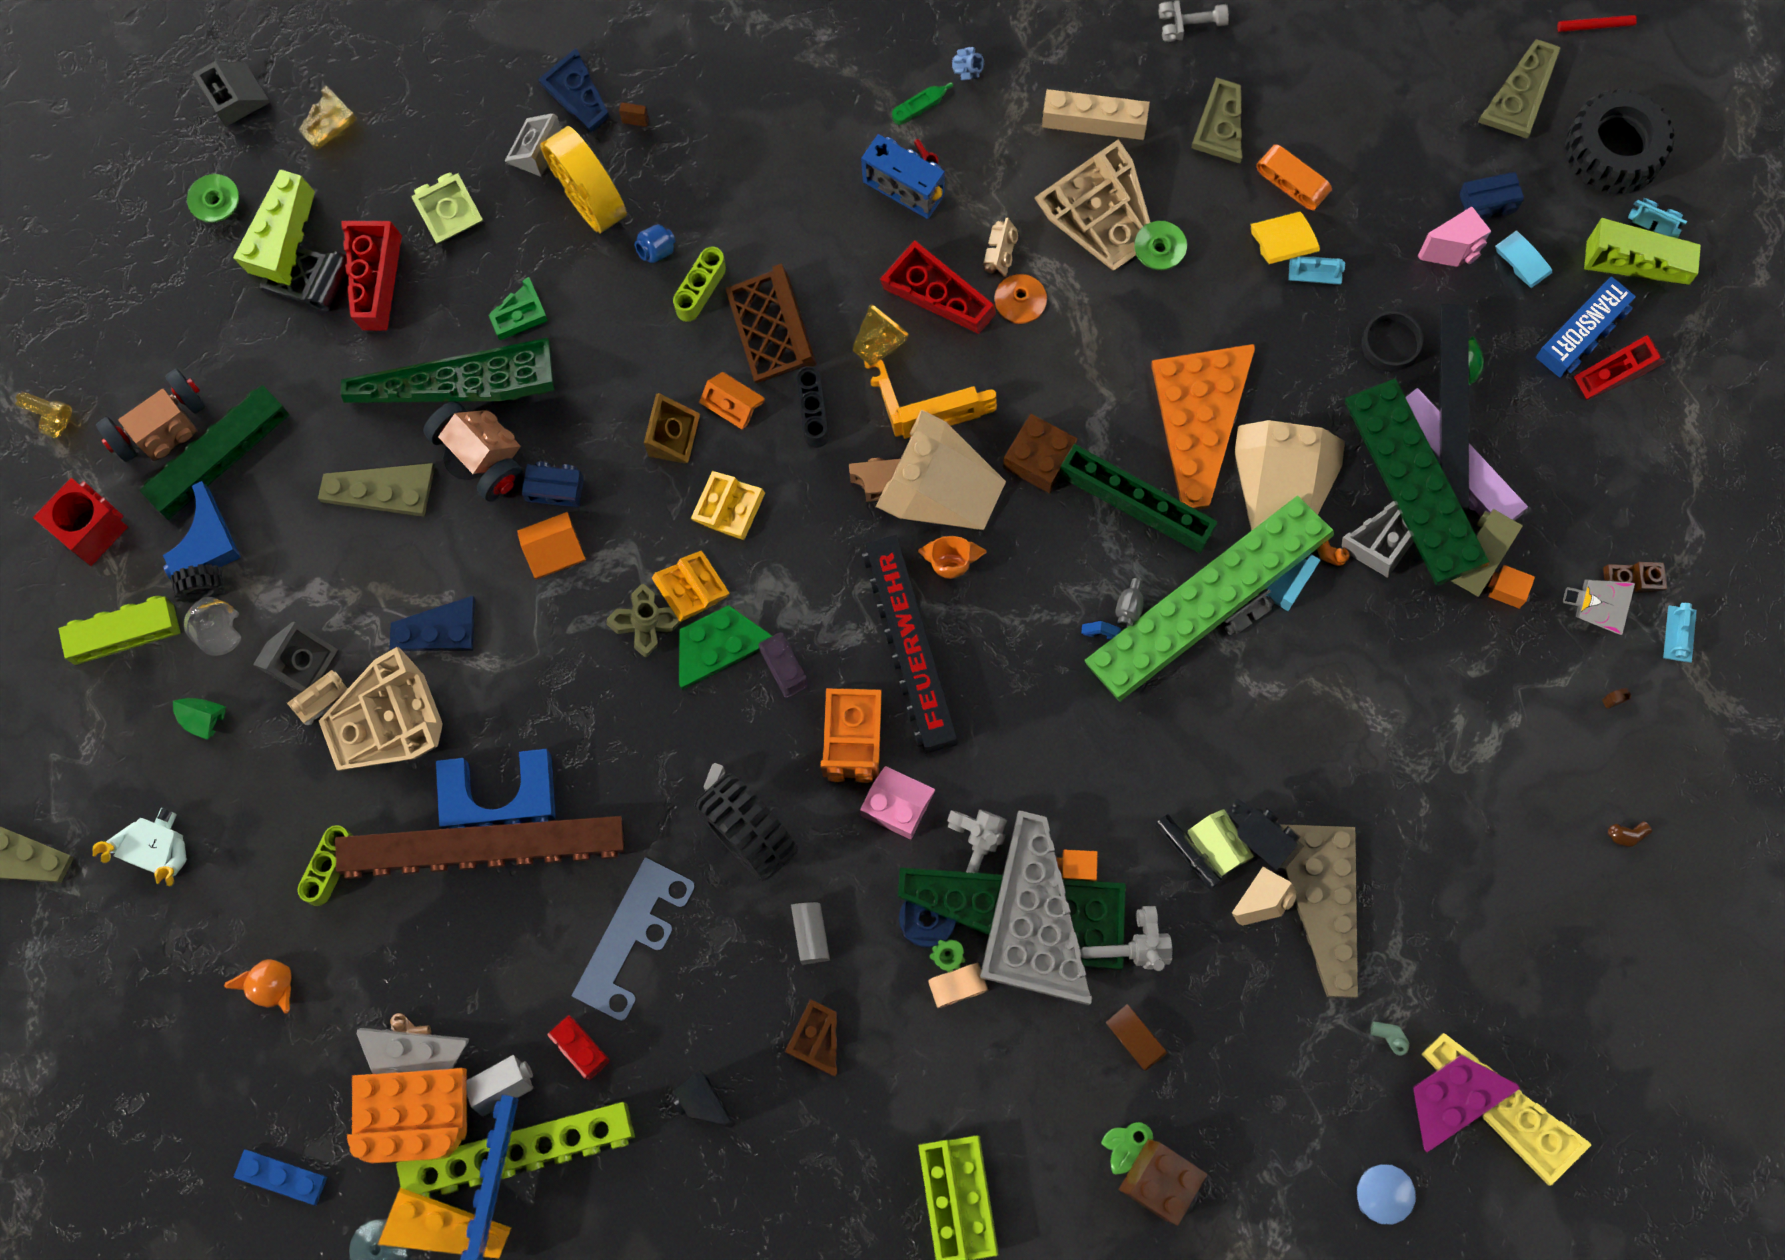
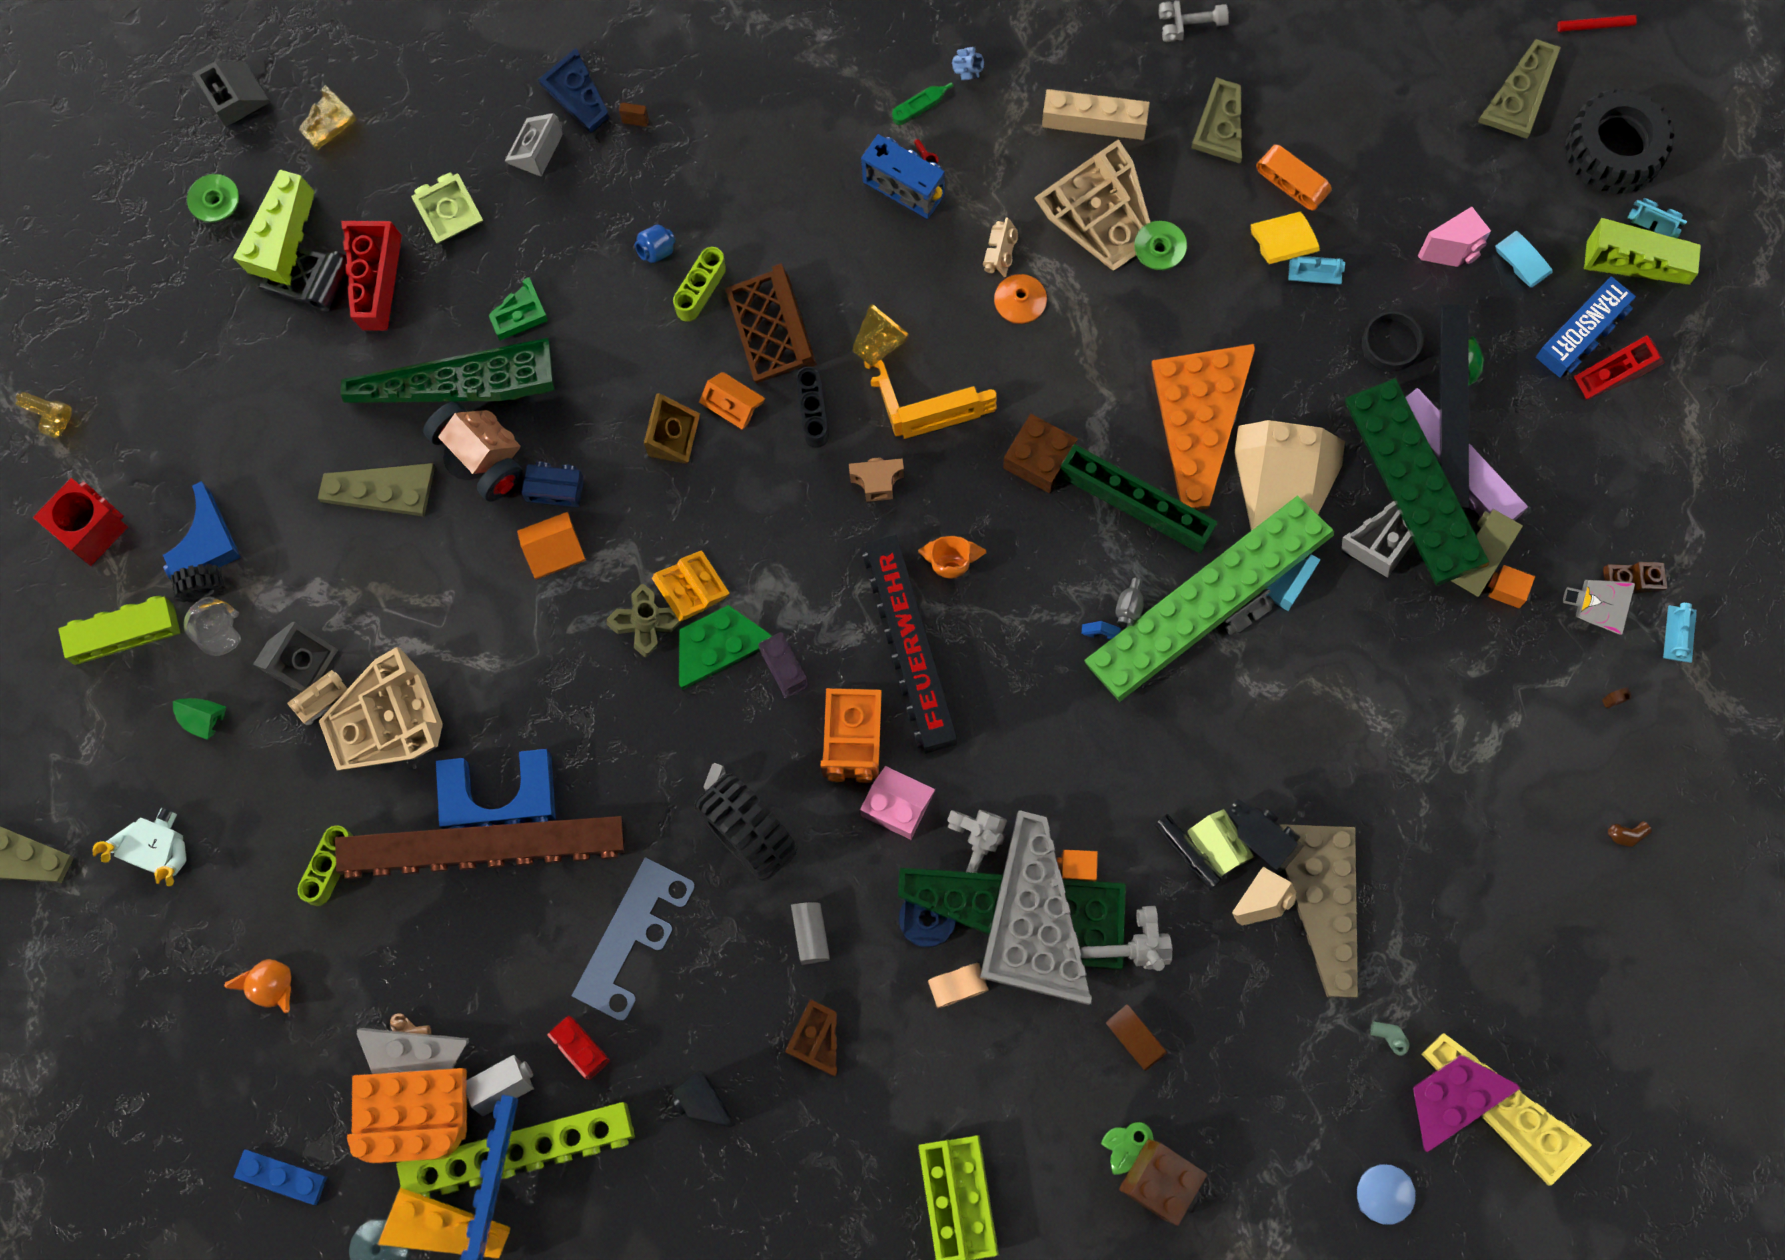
(156, 423): nougat brick -> none
(214, 451): dark green brick -> none
(437, 629): dark blue wing -> none
(583, 179): yellow brick -> none
(728, 505): yellow slope -> none
(935, 287): red wedge -> none
(941, 479): tan wedge -> none
(948, 961): bright green animal -> none
(1333, 555): orange arm -> none
(1493, 195): dark blue brick -> none

